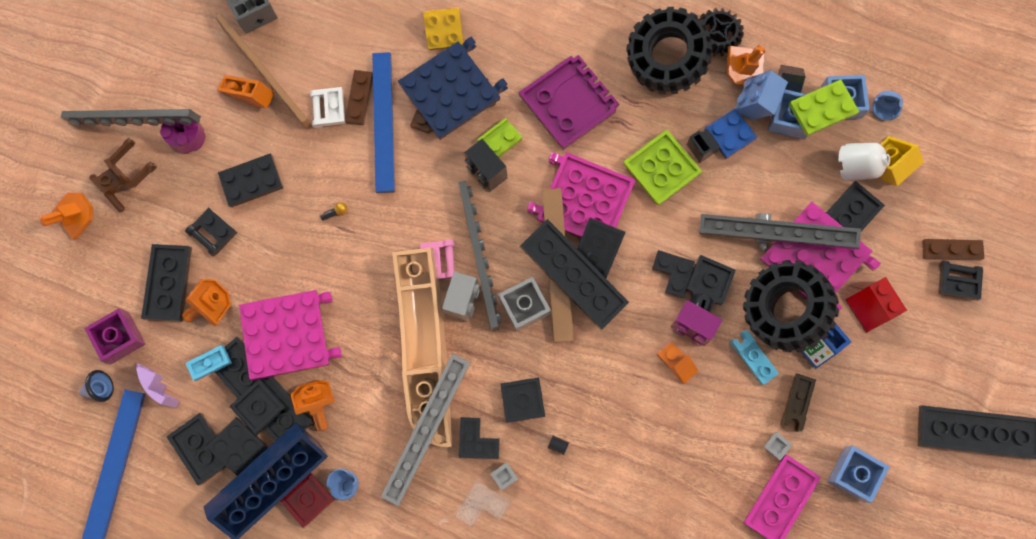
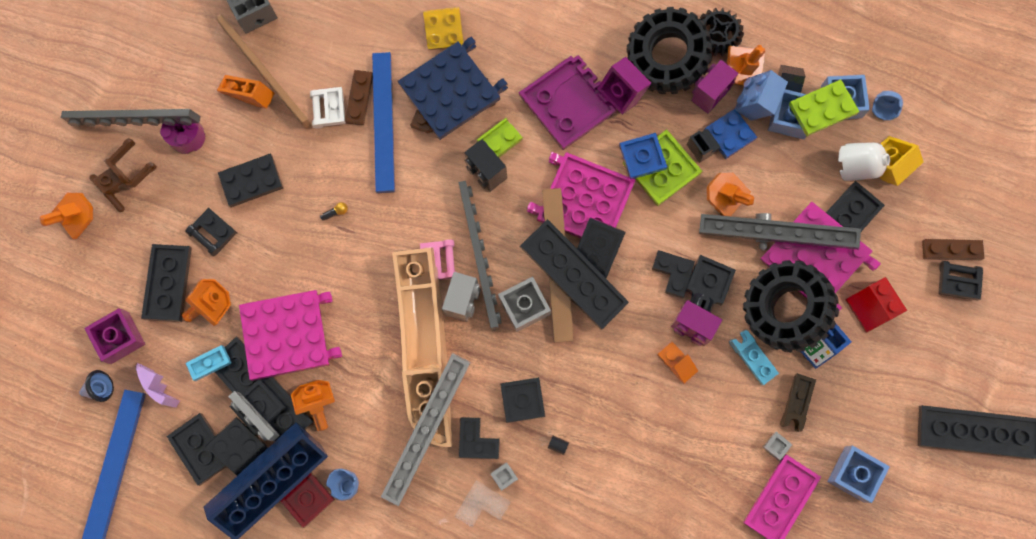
(253, 417): none -> light grey plate
(623, 85): none -> magenta brick
(643, 156): none -> blue plate
(714, 86): none -> magenta brick
(727, 193): none -> orange piece

